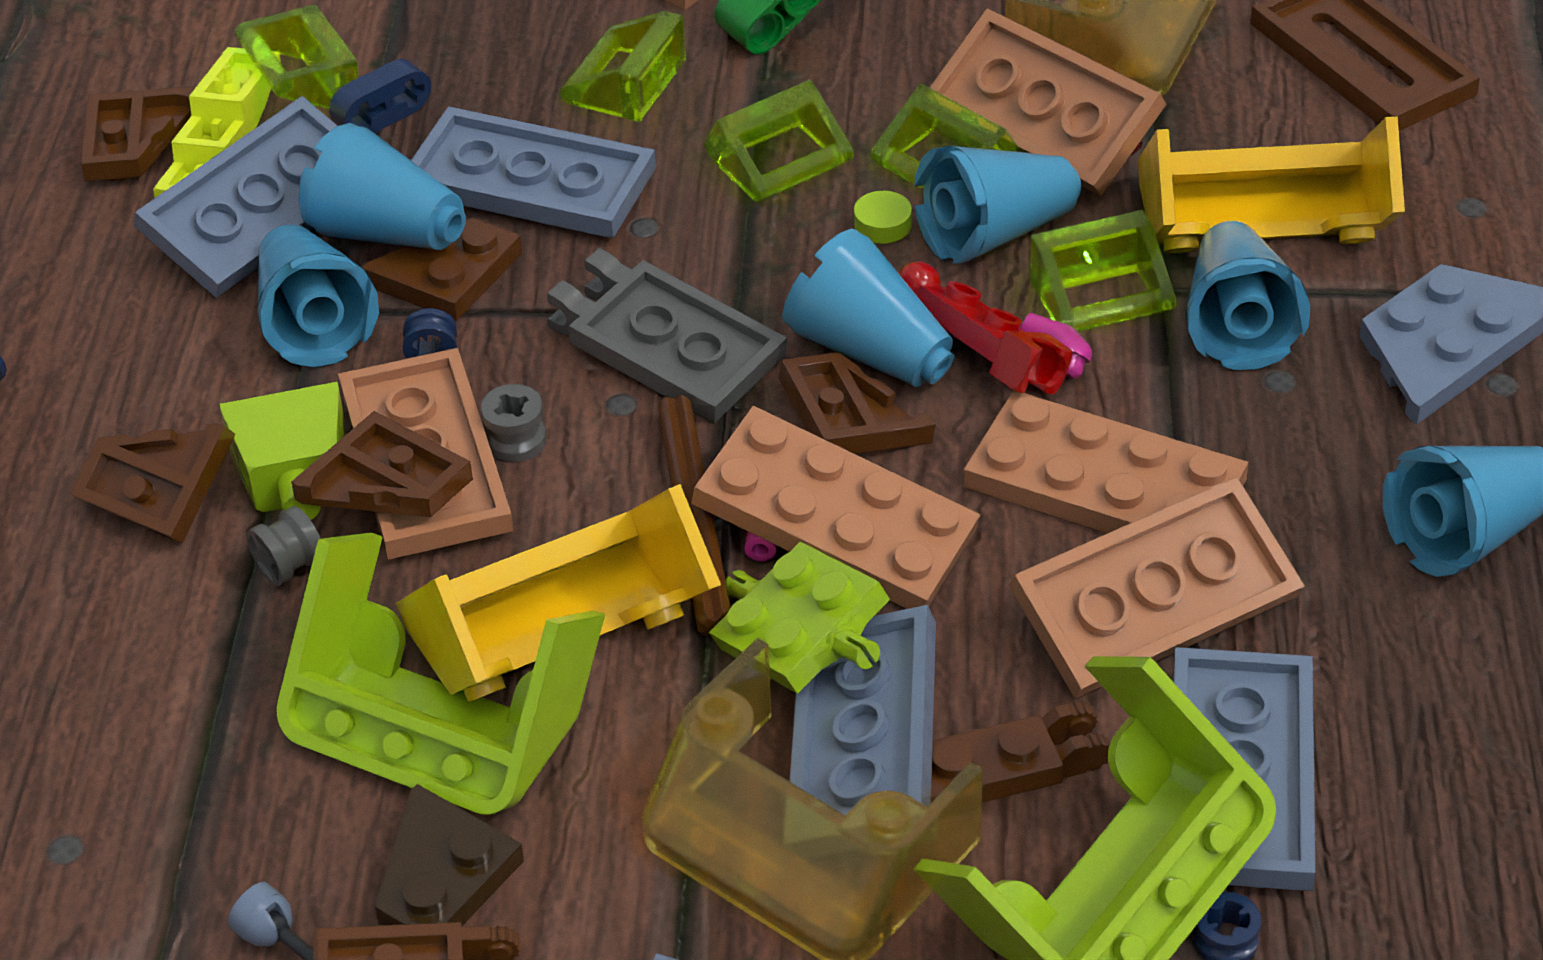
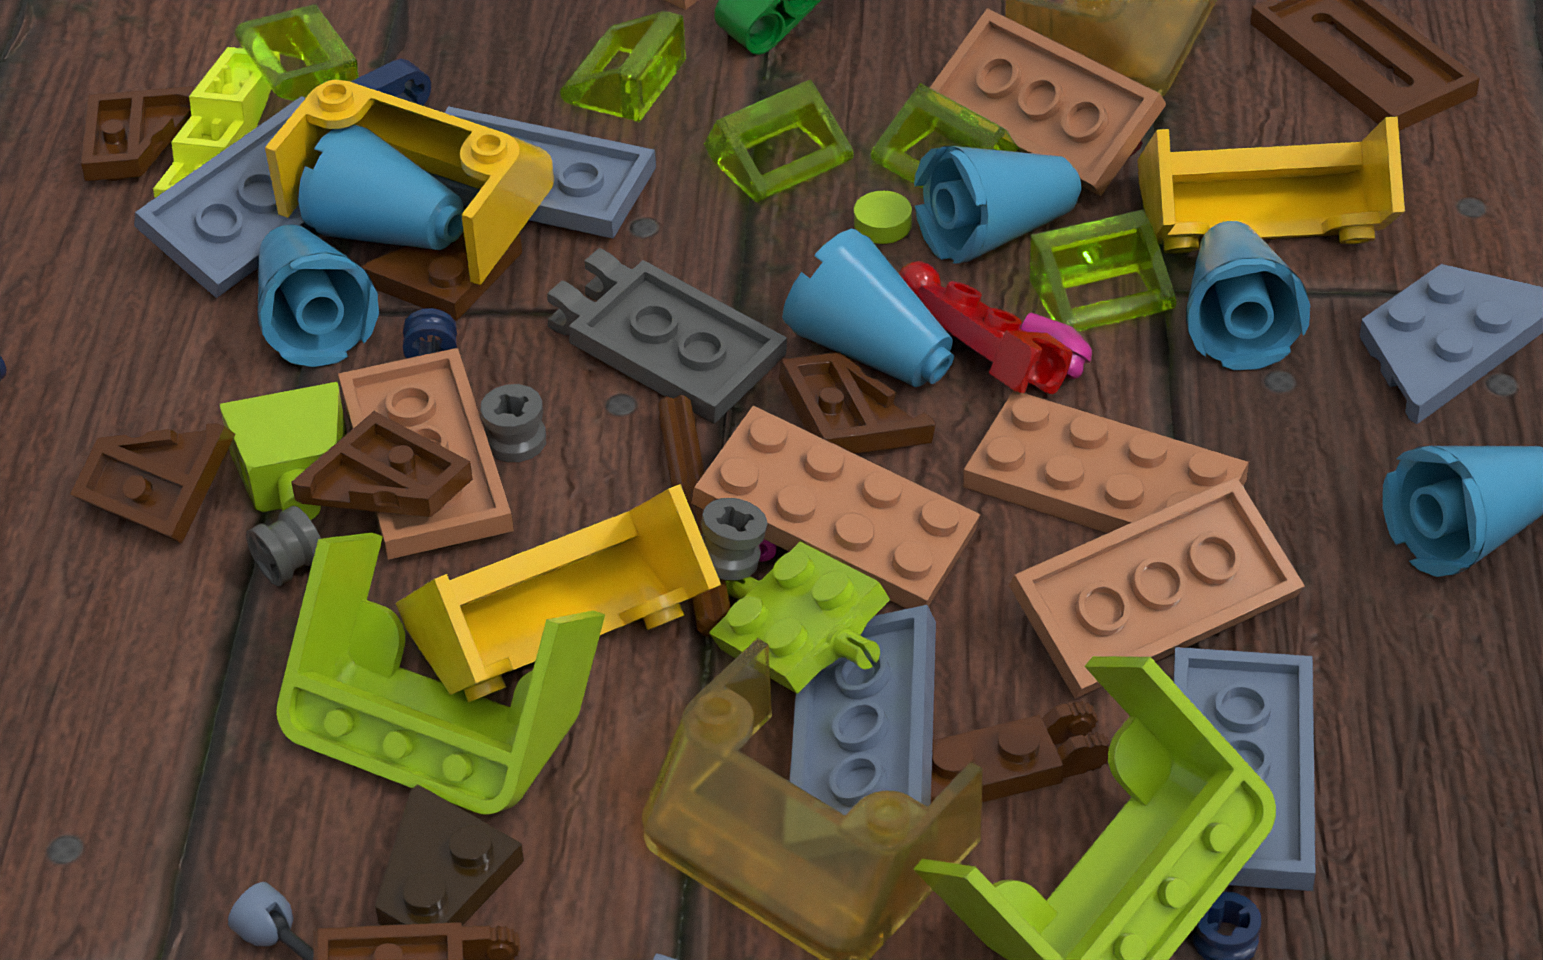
(506, 170): none -> yellow windscreen
(733, 536): none -> dark grey wheel

